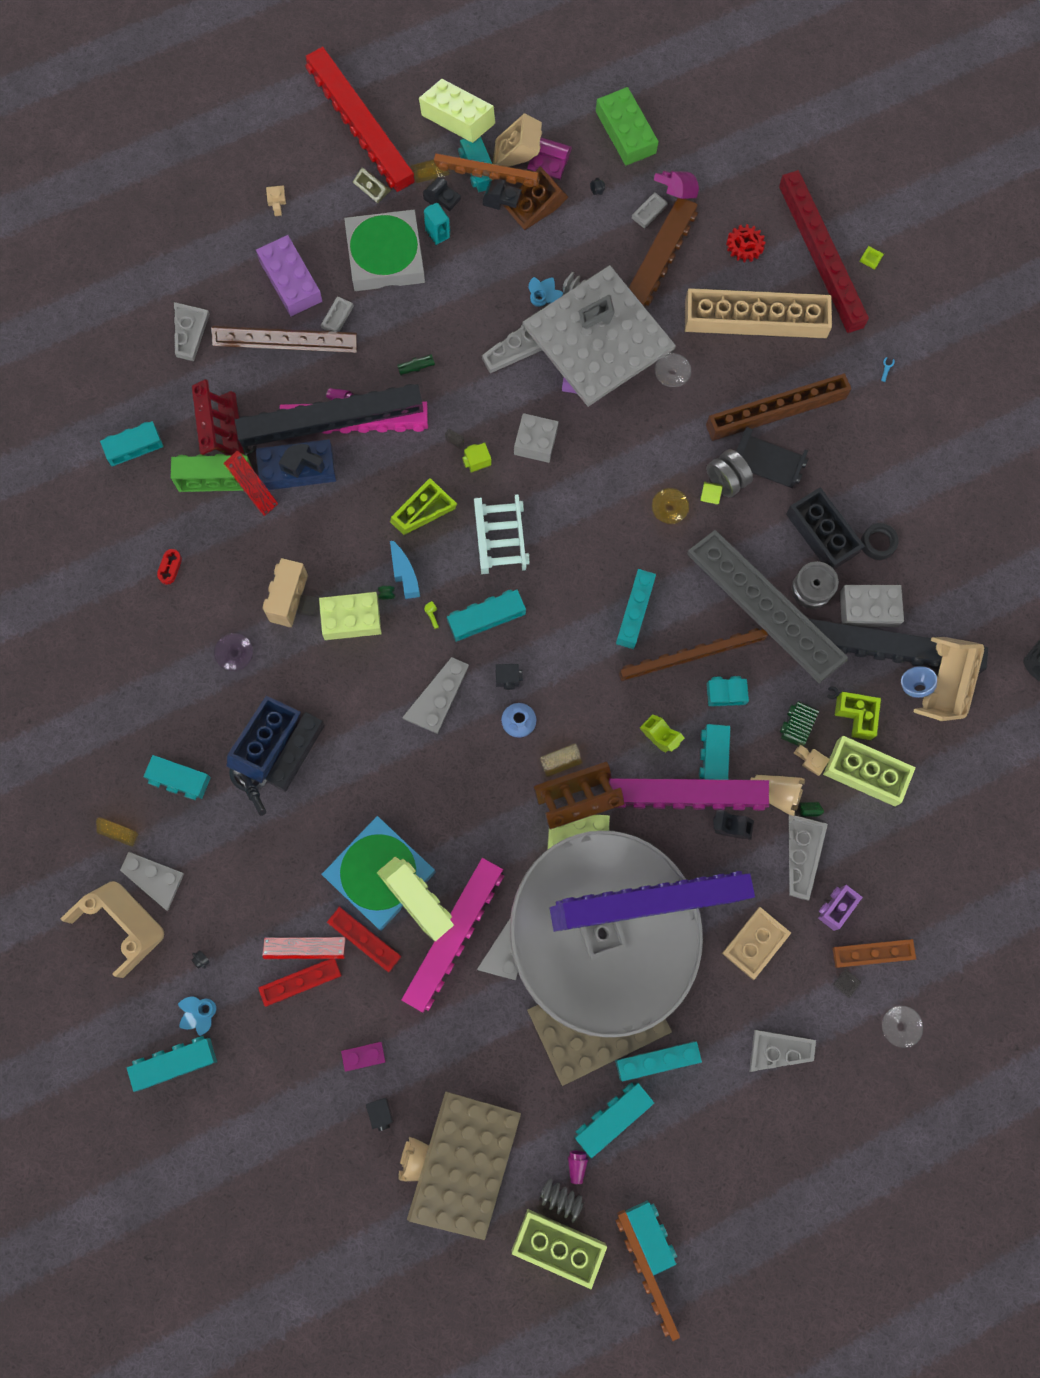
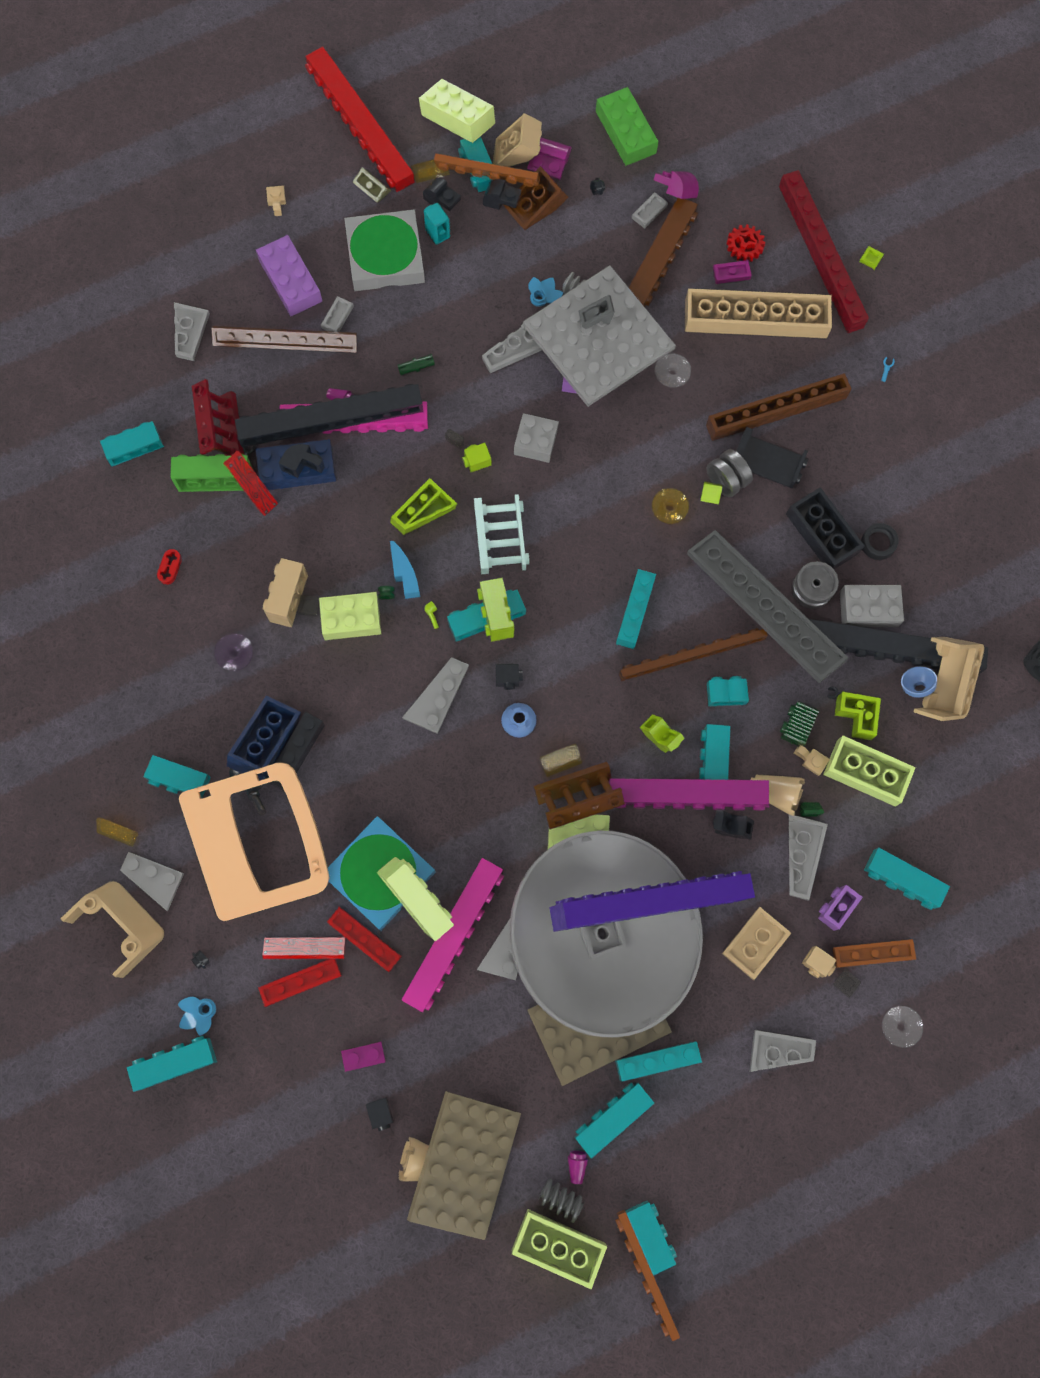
(222, 853): none -> light nougat door
(496, 609): none -> lime wedge
(732, 272): none -> magenta plate
(819, 962): none -> tan brick
(906, 878): none -> teal brick

